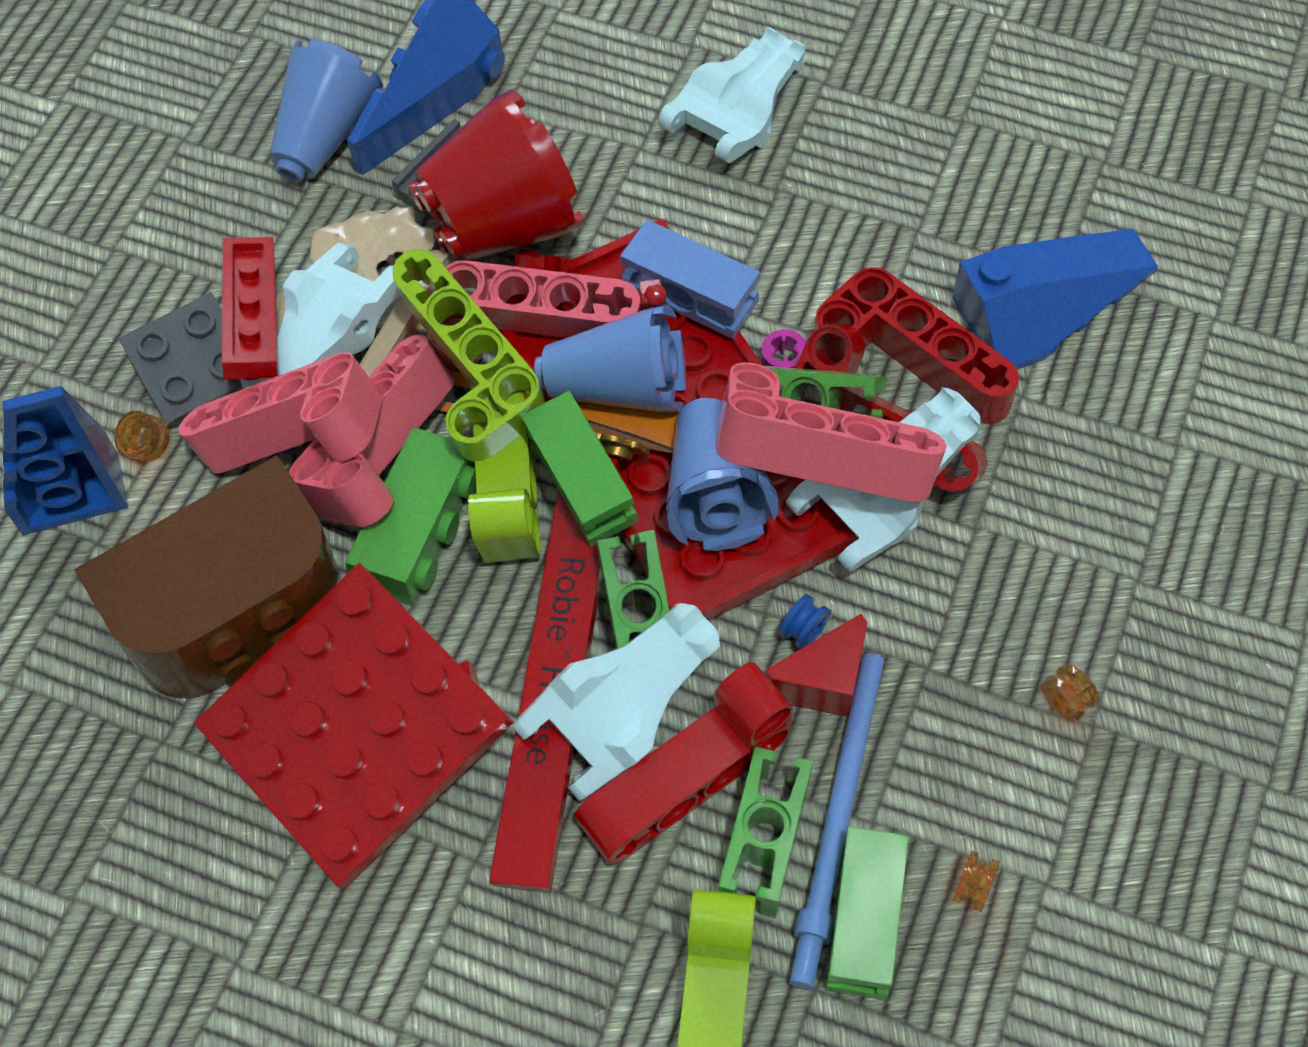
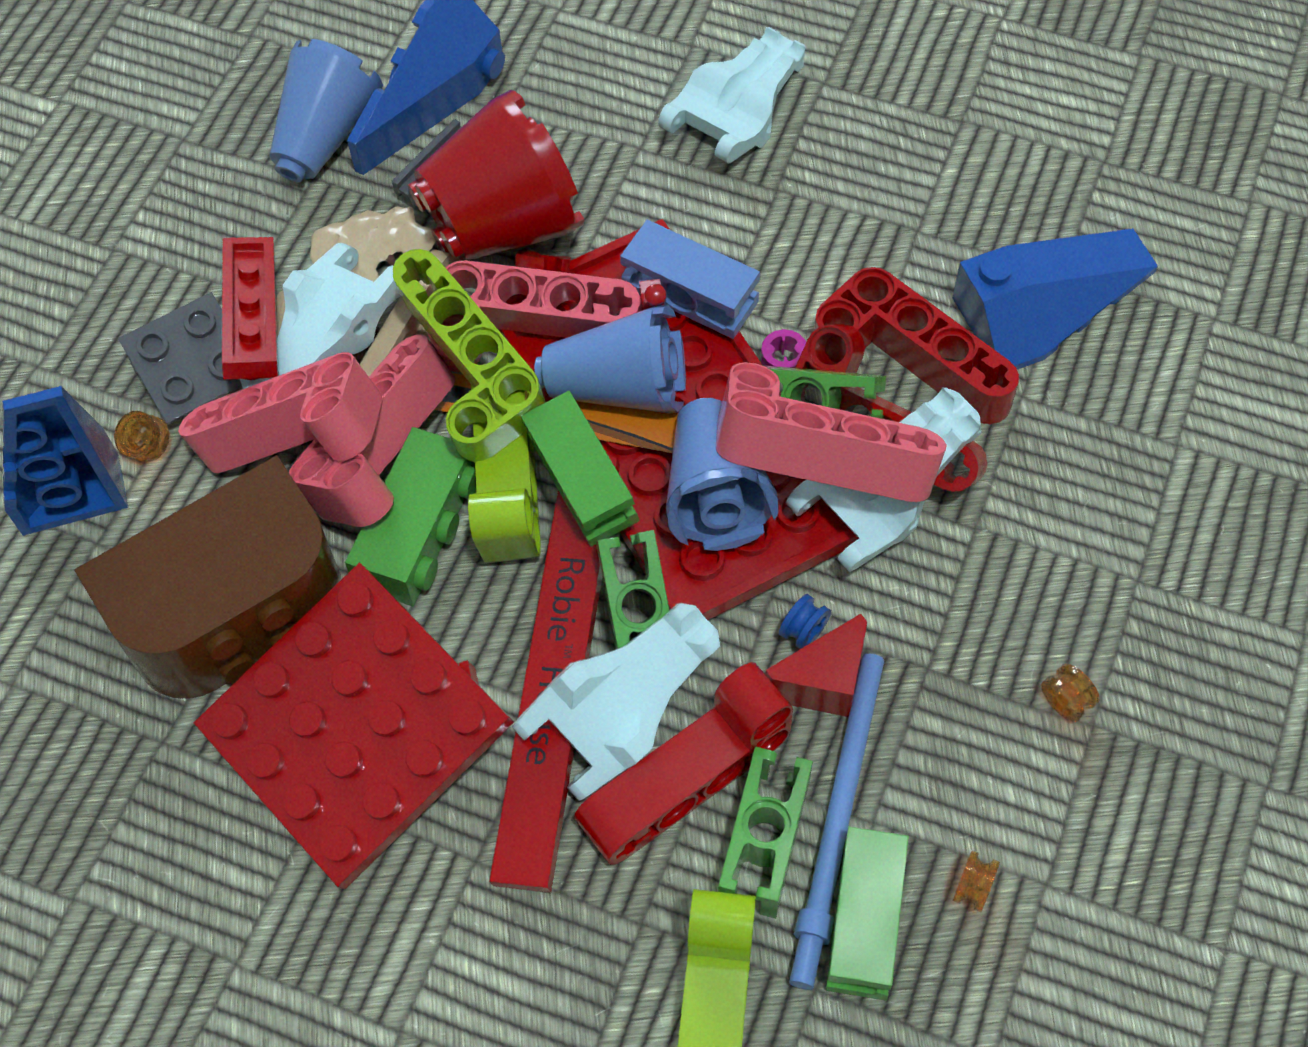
(620, 447): pearl gold plant -> none

